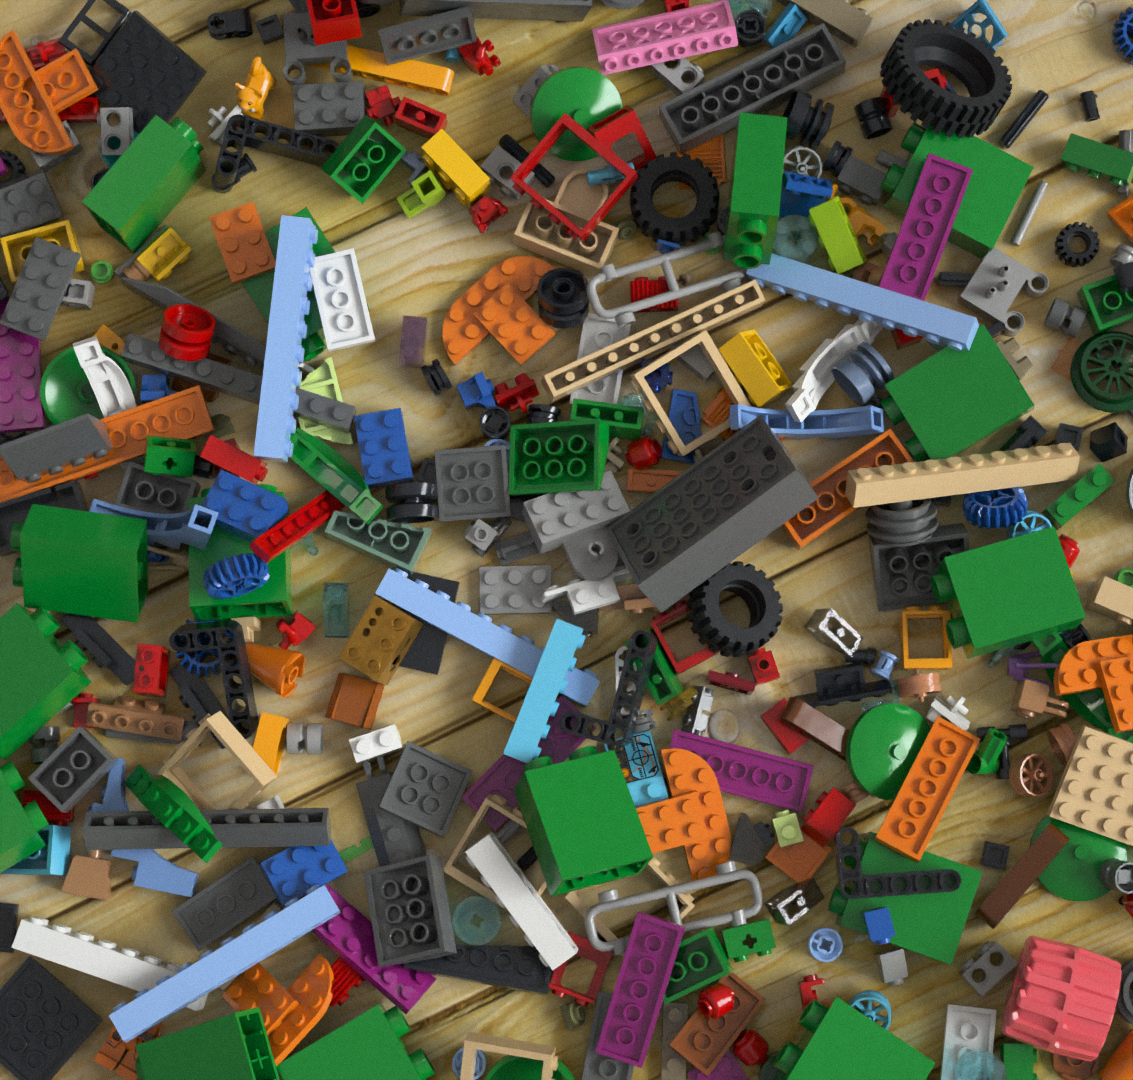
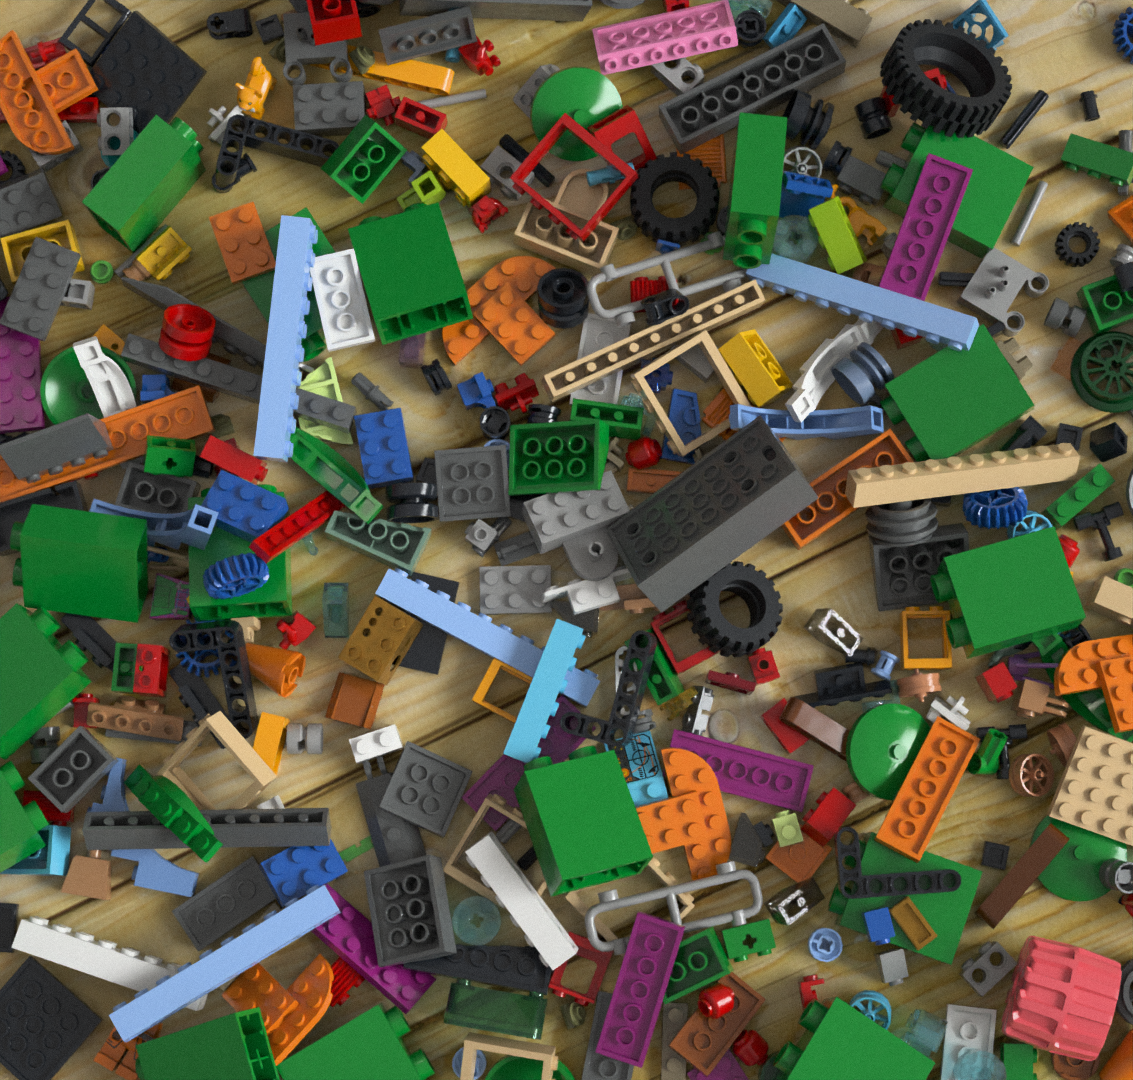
(124, 668): none -> green brick
(170, 599): none -> torso
(278, 51): none -> olive plate
(363, 58): none -> olive plate
(371, 391): none -> dark grey axle
(410, 272): none -> green brick
(454, 99): none -> light grey bar
(495, 1010): none -> clear green windscreen
(660, 307): none -> black piece
(912, 923): none -> pearl gold tile
(924, 1031): none -> clear light blue brick
(997, 683): none -> red brick
(1100, 521): none -> black bar

